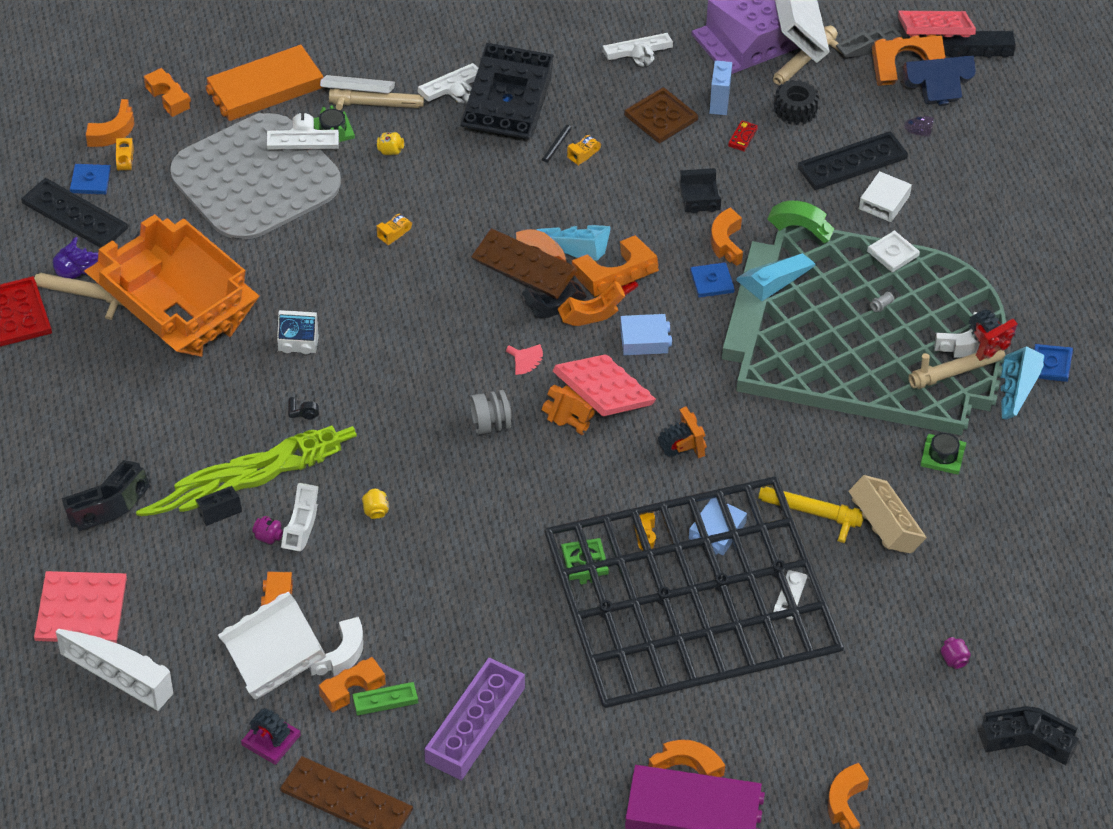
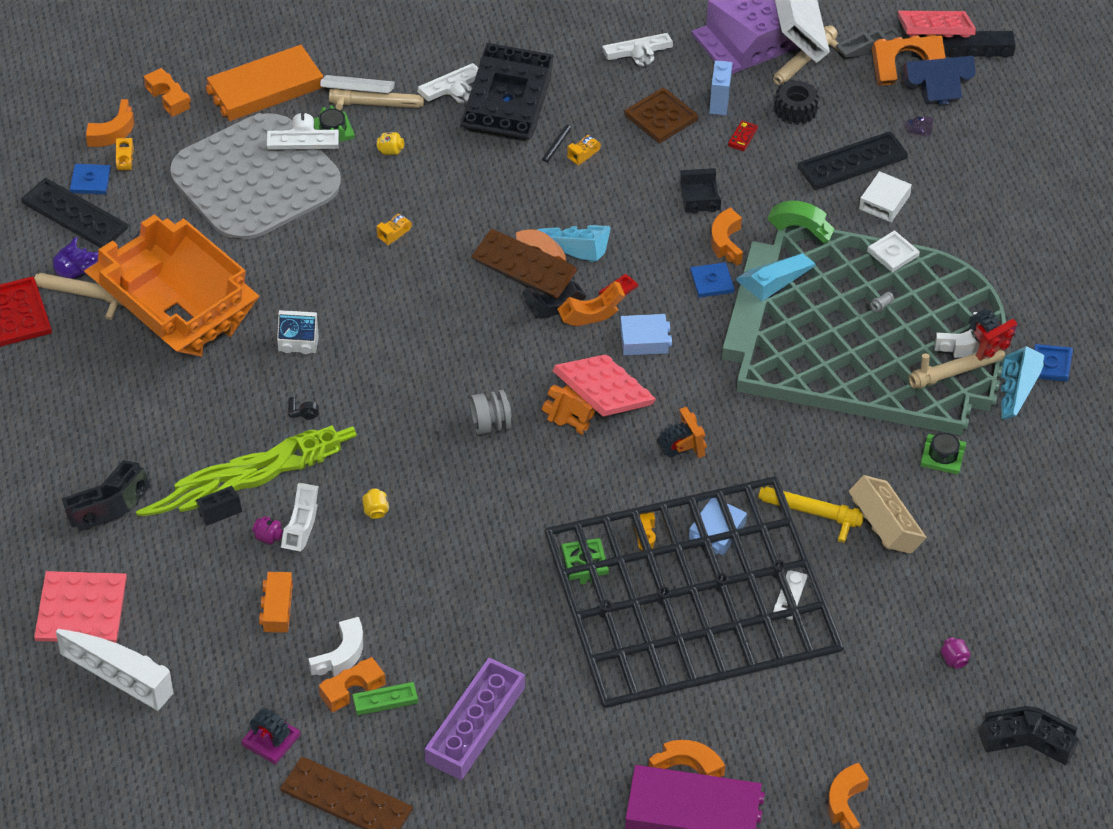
(272, 645): white panel -> none
(526, 358): coral hand -> none
(597, 279): orange arch -> none

